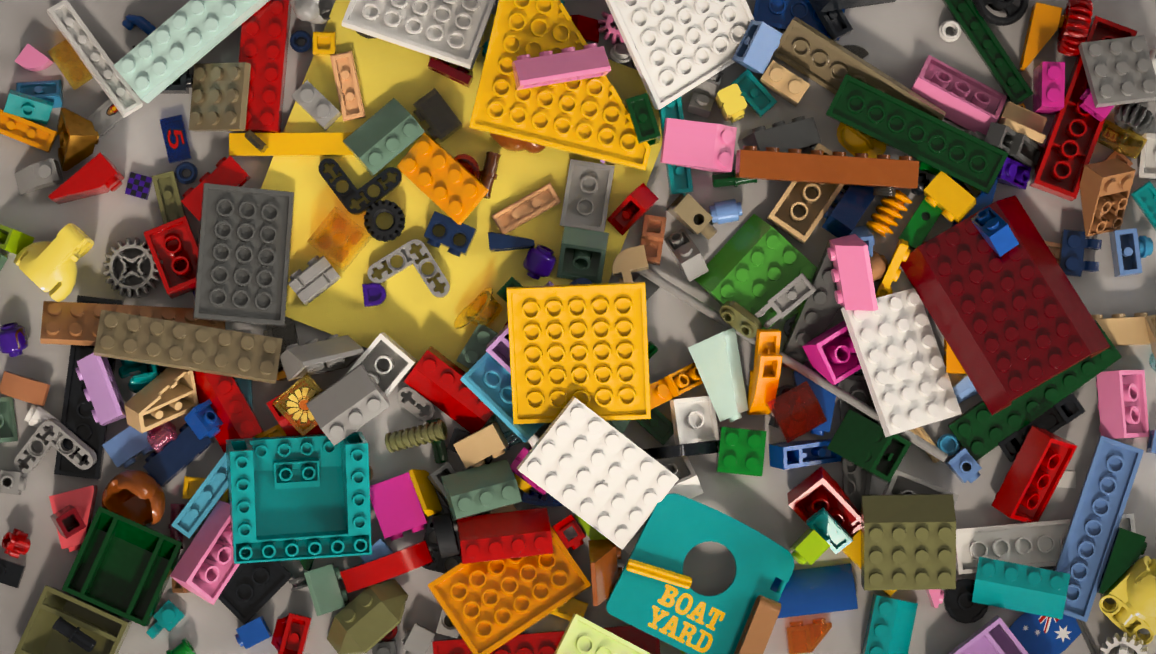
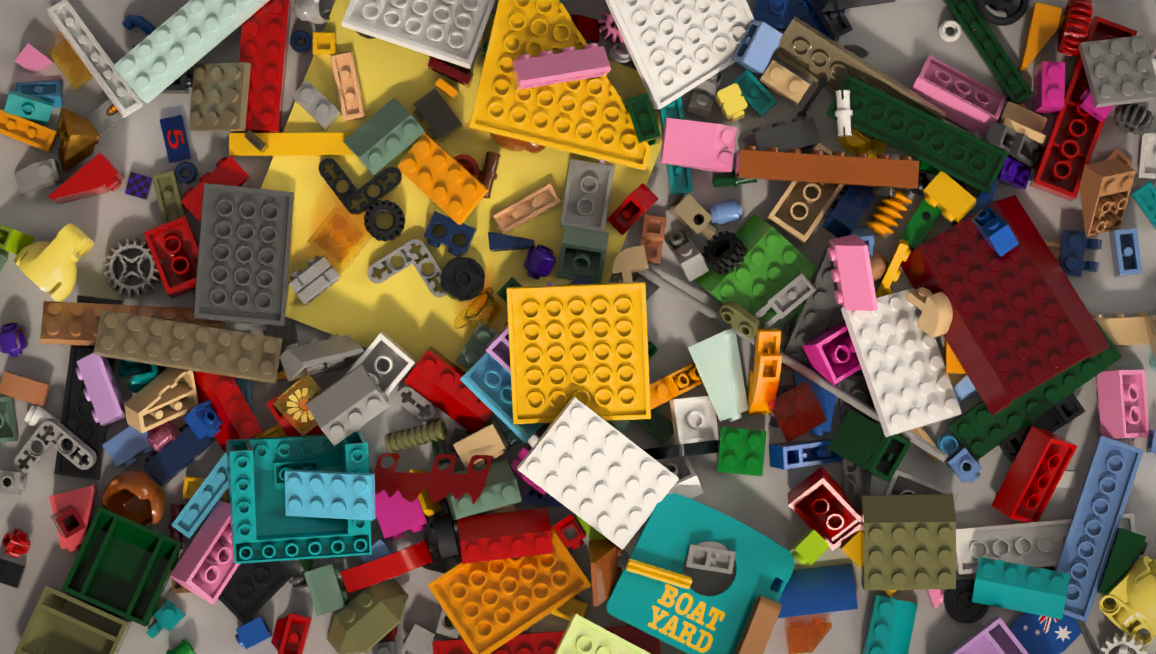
(74, 634): black axle -> none
(330, 494): none -> medium azure plate
(373, 294): dark purple tile -> none
(438, 482): none -> red piece
(446, 88): none -> light orange tile
(462, 279): none -> black tile
(523, 485): yellow tile -> none
(711, 559): none -> light grey slope
(718, 246): none -> black tyre
(822, 84): none -> black hinge
(829, 530): teal plate -> none
(843, 113): none -> white pin
(935, 309): none -> tan brick
(1121, 140): clear yellow slope -> none
(1145, 246): dark azure plate -> none

